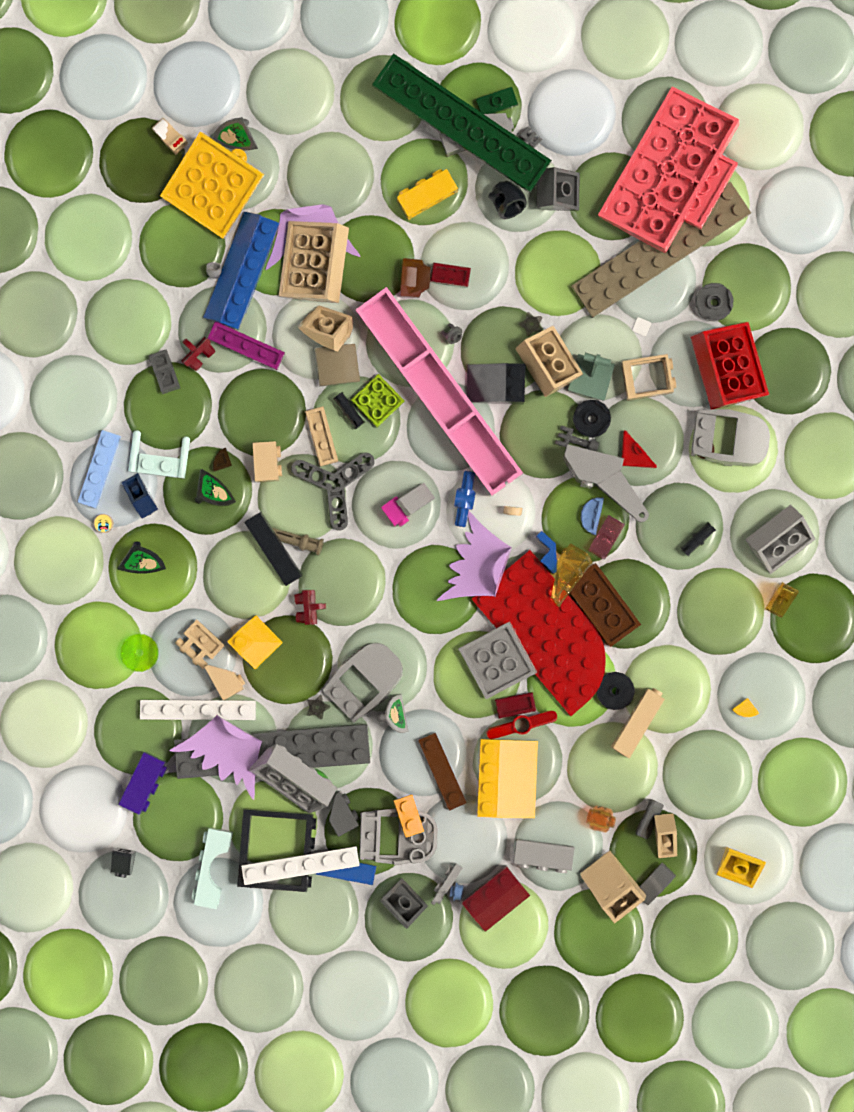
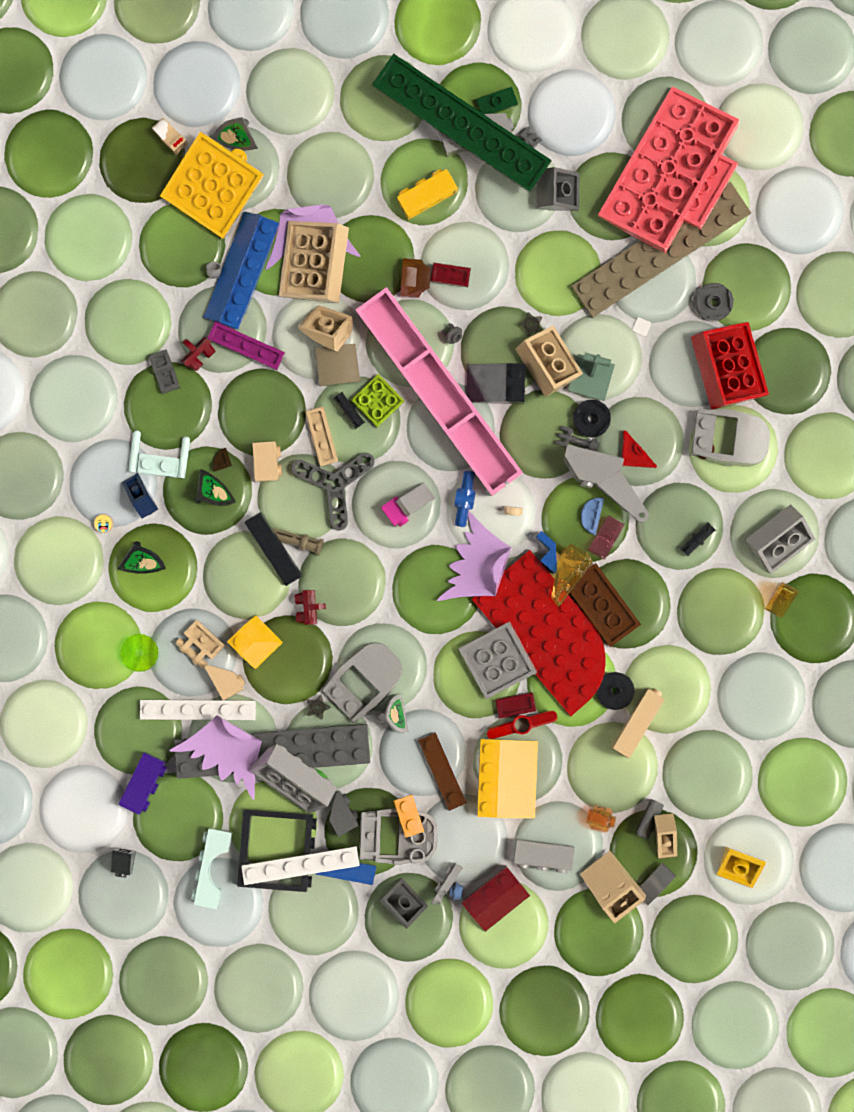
(99, 469): light blue plate -> none
(508, 199): black piece -> none
(628, 377): tan window -> none
(745, 709): yellow tile -> none

